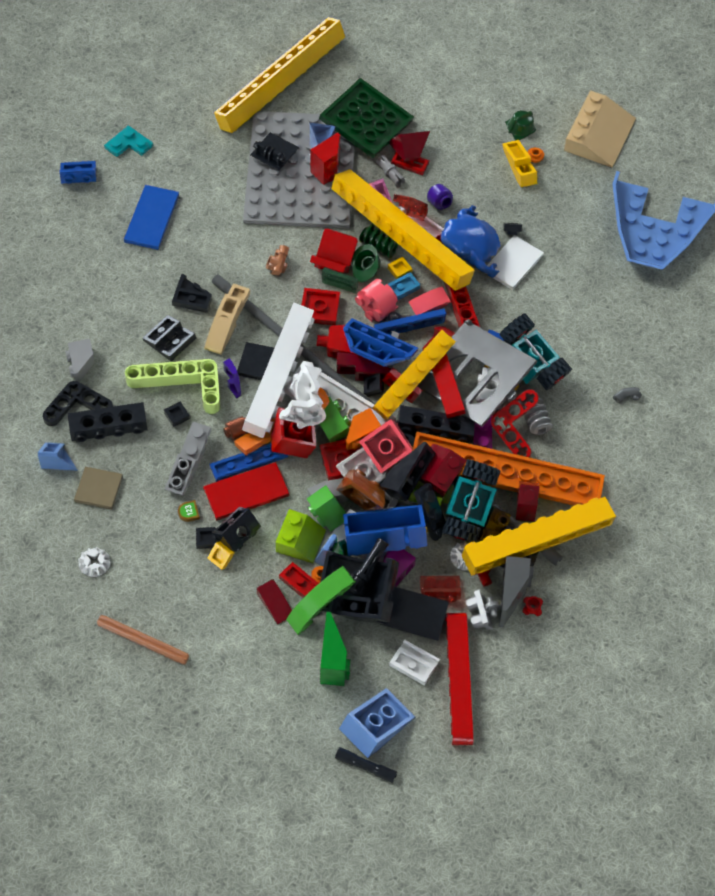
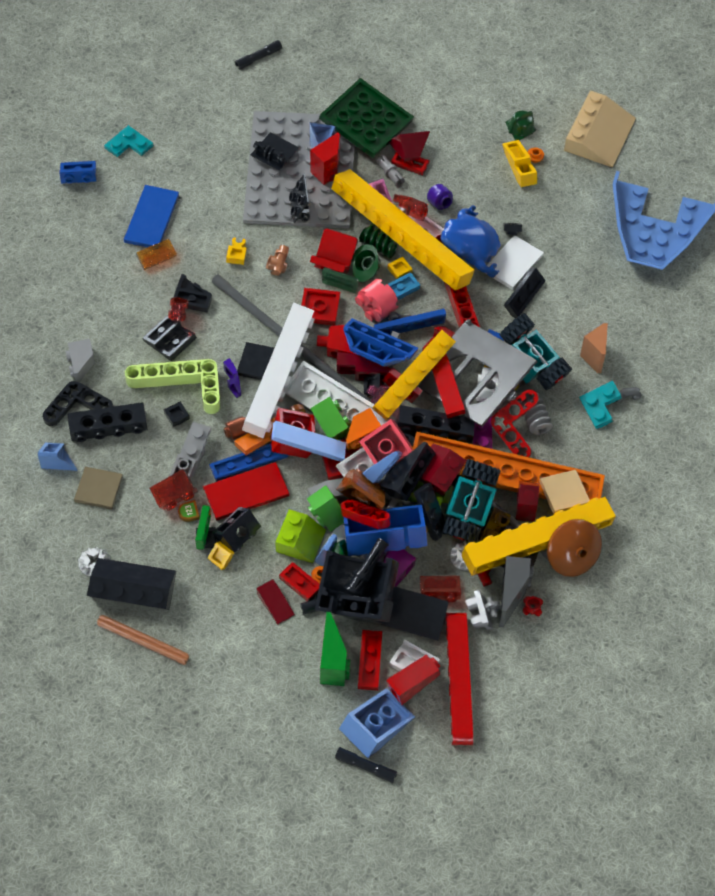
(132, 583): none -> black slope
(156, 254): none -> clear orange plate
(173, 490): none -> clear red bracket
(178, 308): none -> clear red wheel
(203, 527): none -> green tile
(226, 318): tan slope -> none
(237, 252): none -> yellow plate
(267, 50): none -> black piece
(279, 75): yellow brick -> none
(300, 201): none -> black hinge
(308, 441): none -> light blue tile
(310, 398): white hips -> none
(319, 598): bright green slope -> none
(370, 660): none -> red plate
(375, 517): none -> red beam
(377, 392): none -> clear pink tile
(381, 468): none -> medium blue slope
(413, 678): none -> red slope
(429, 301): coral slope -> none
(524, 292): none -> black plate
(564, 490): none -> tan tile
(567, 543): none -> dark orange dish
(594, 347): none -> nougat slope
(596, 402): none -> teal plate

